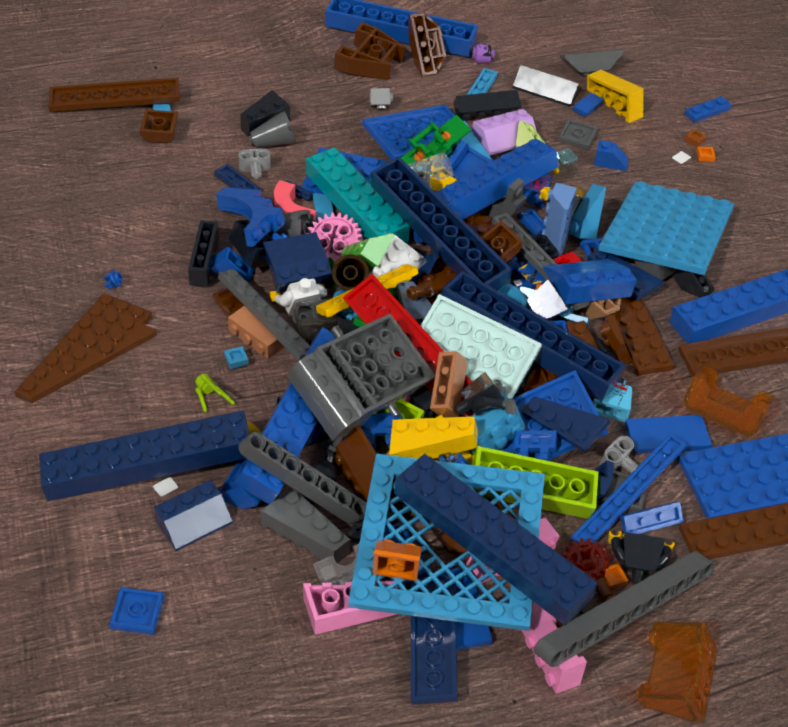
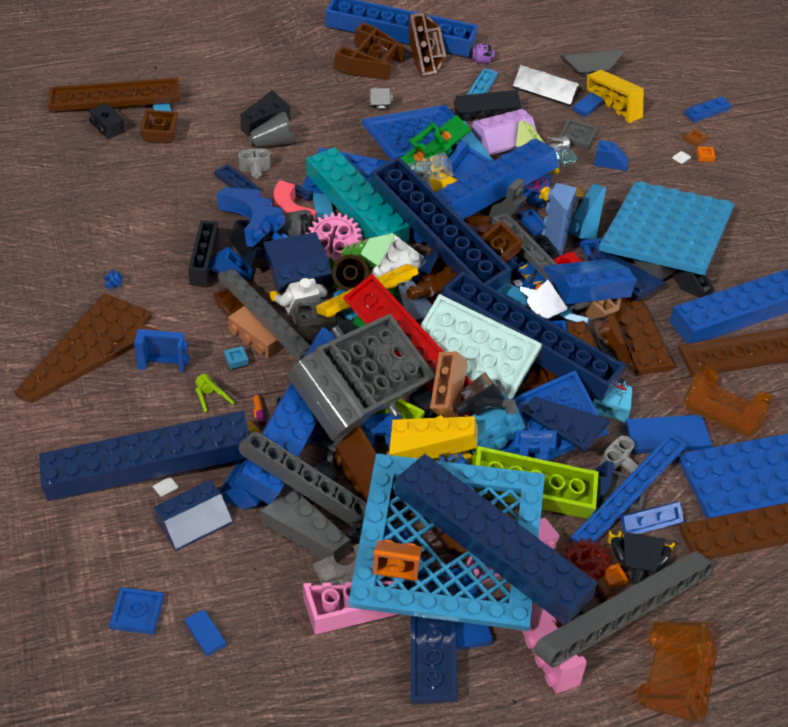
(107, 121): none -> black brick
(161, 348): none -> blue panel
(205, 632): none -> blue tile
(258, 411): none -> piece
(562, 143): none -> flat silver piece

